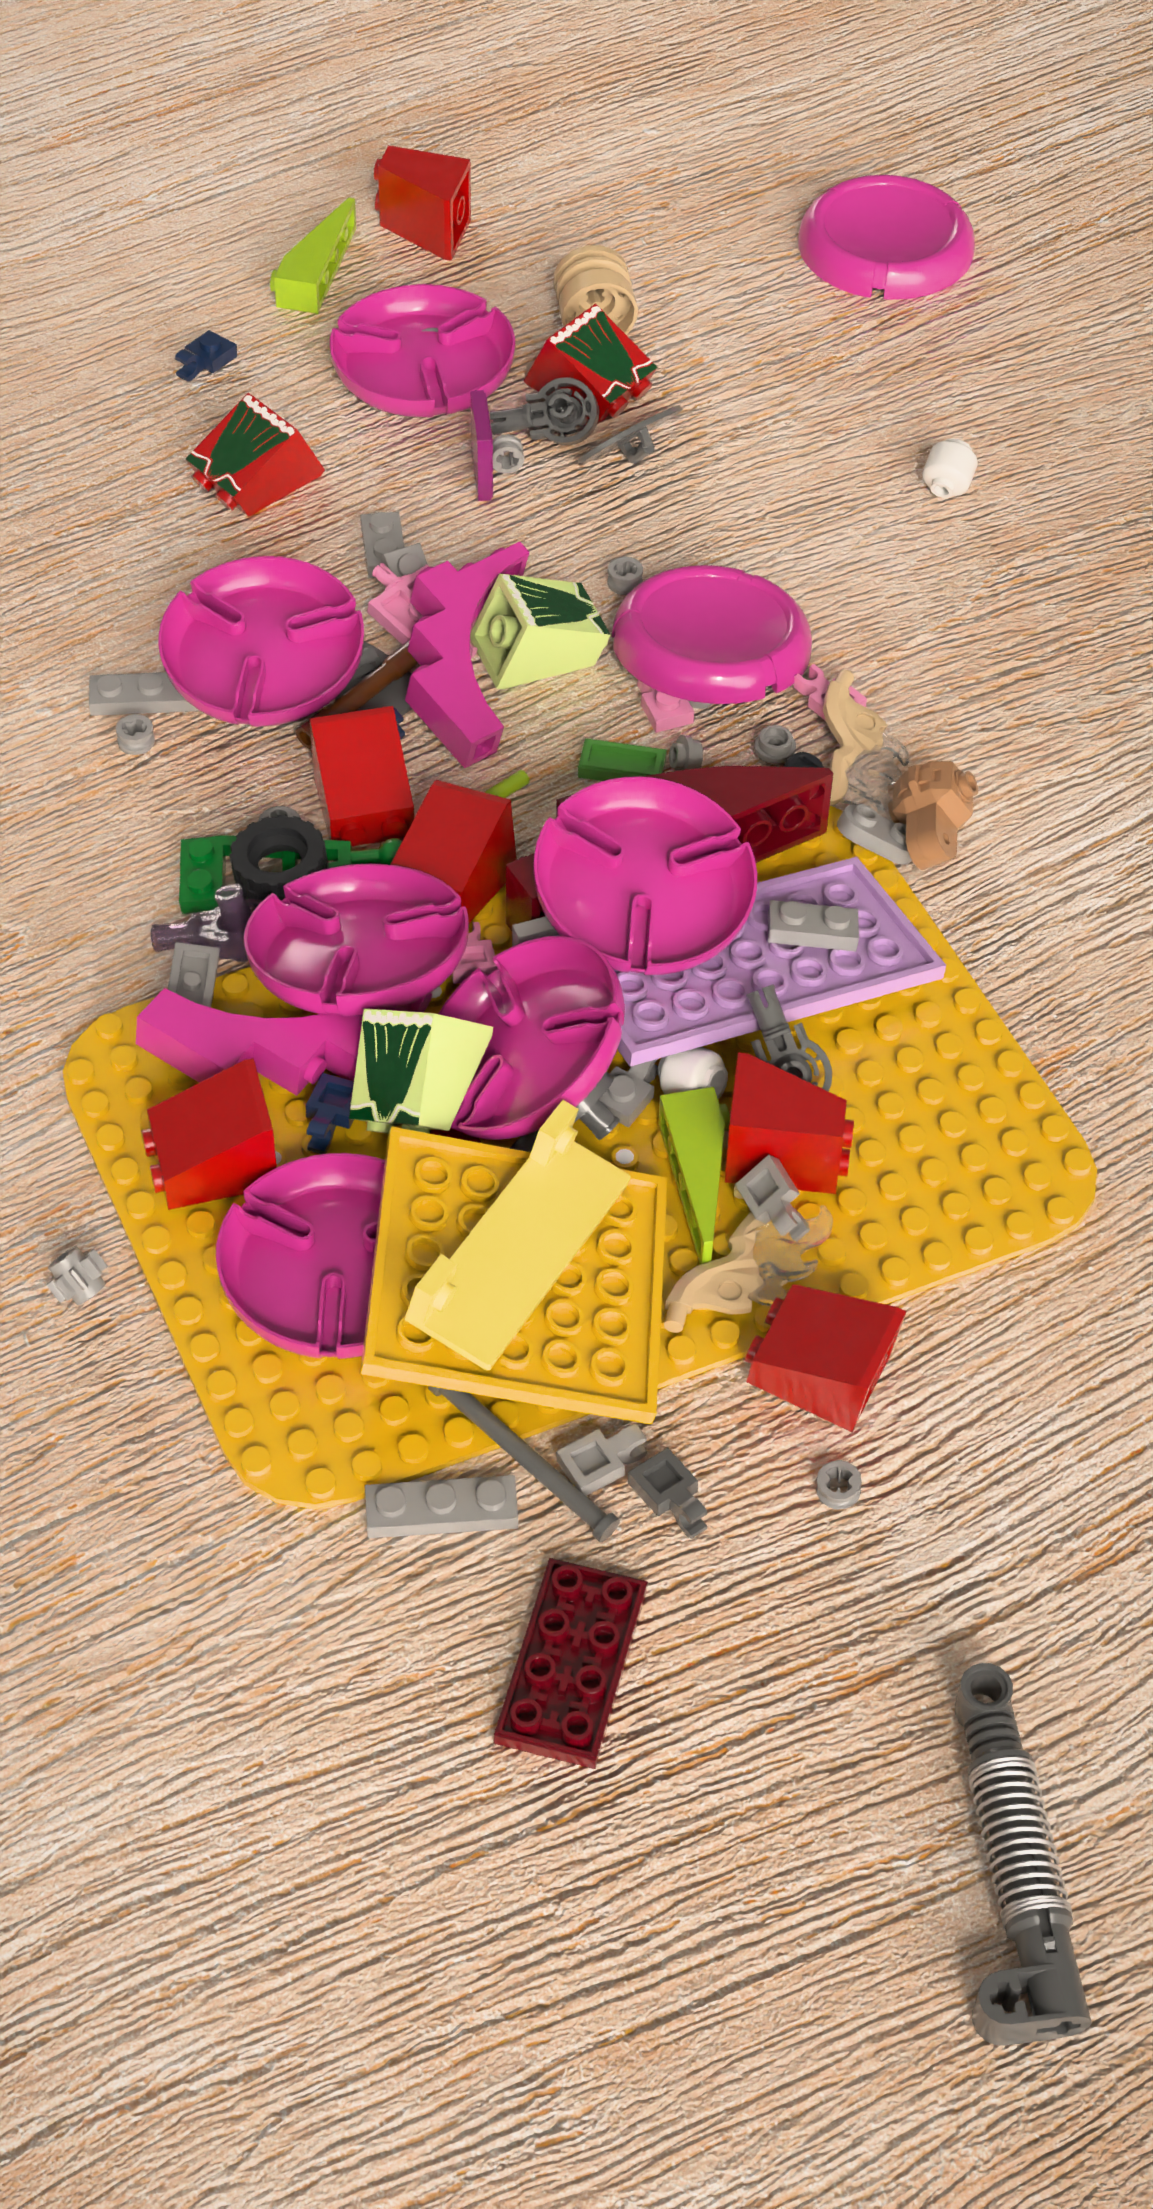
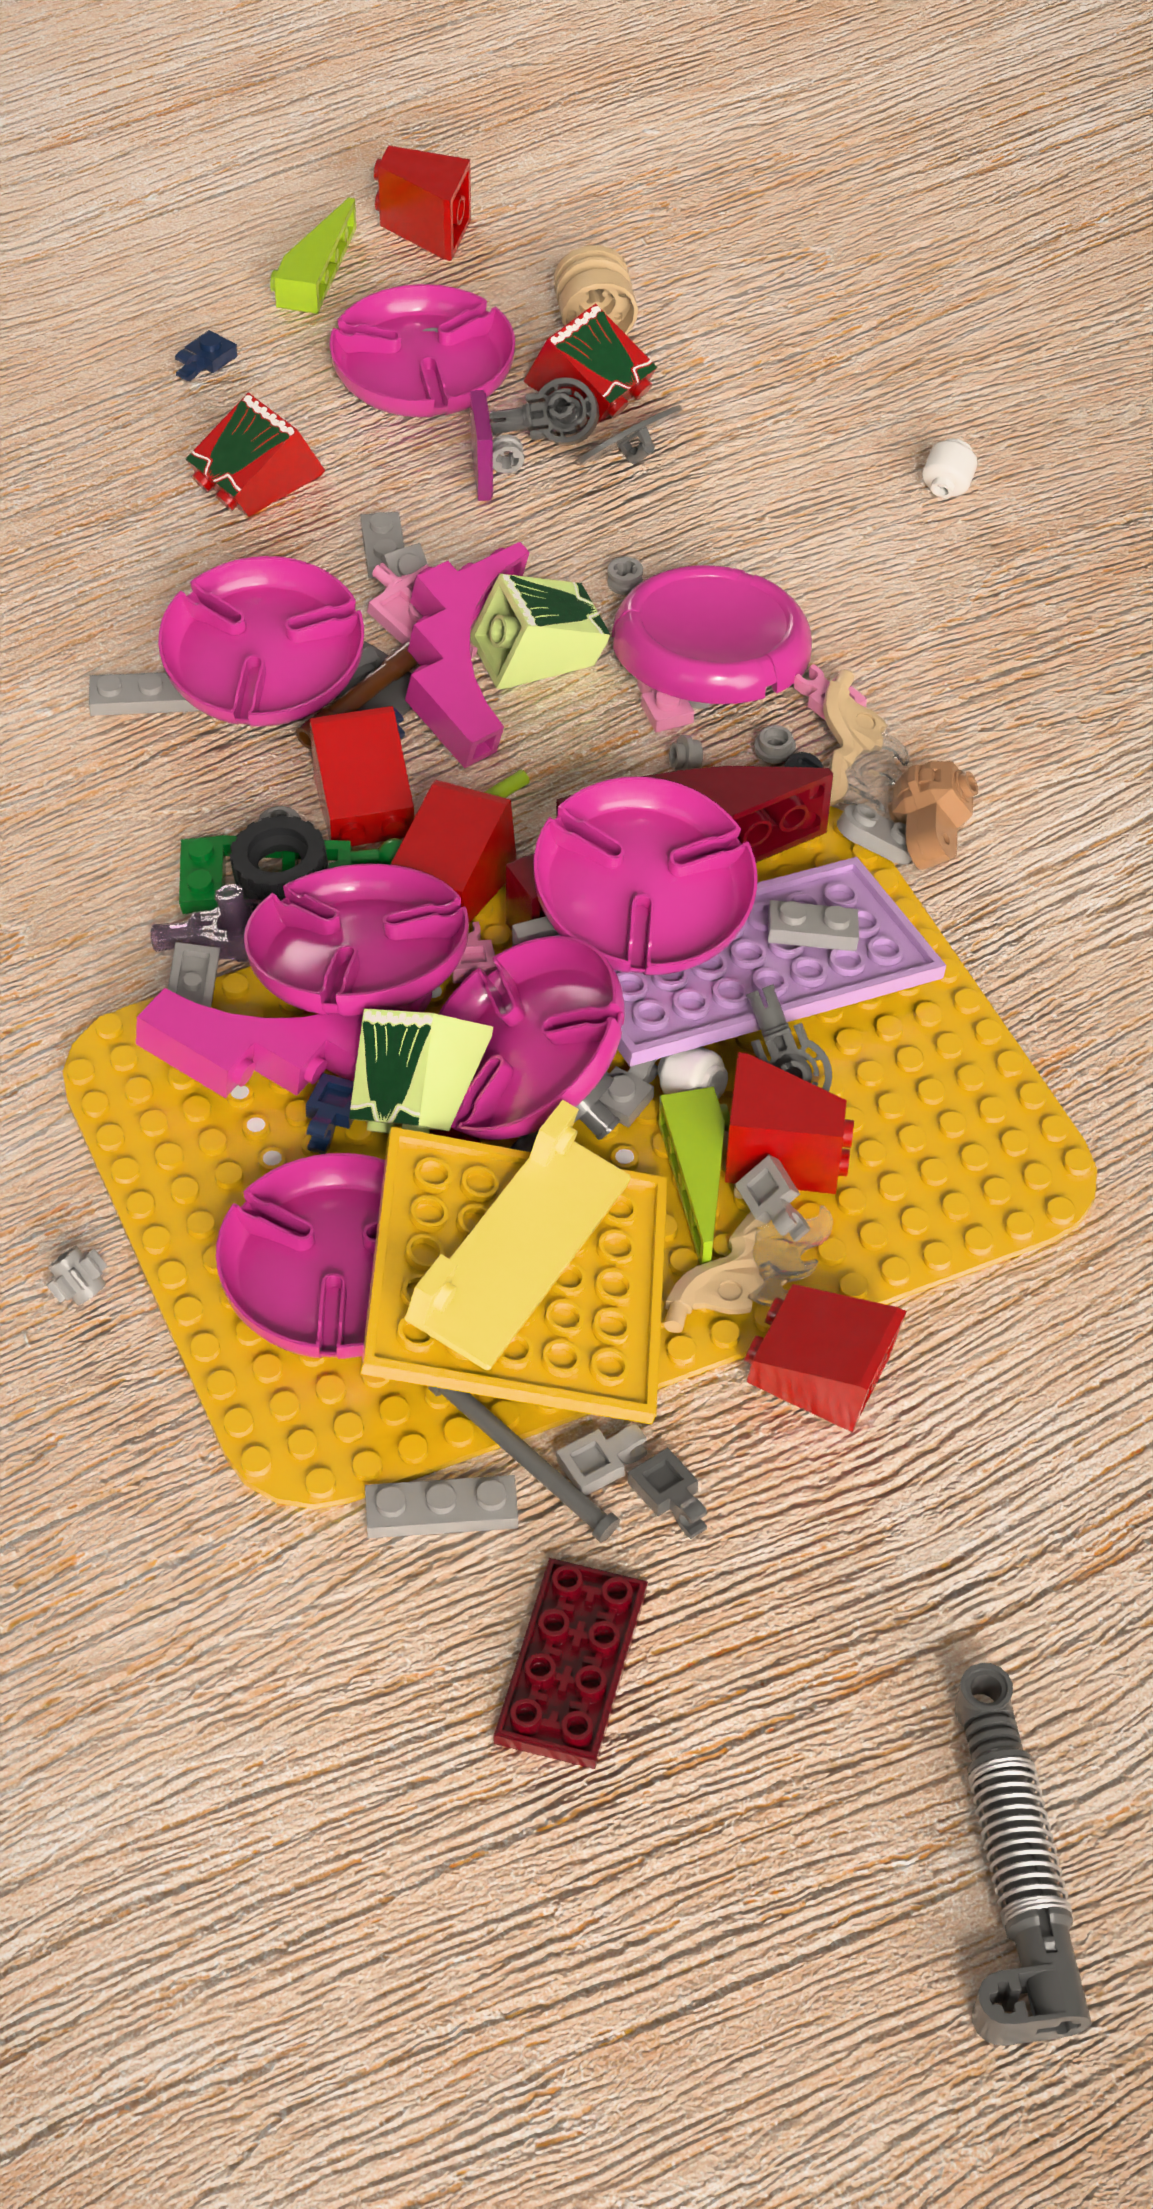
(135, 734): light grey bush -> none
(211, 1138): red slope -> none
(614, 760): bright green tile -> none
(840, 1470): light grey bush -> none
(887, 237): dark pink piece -> none

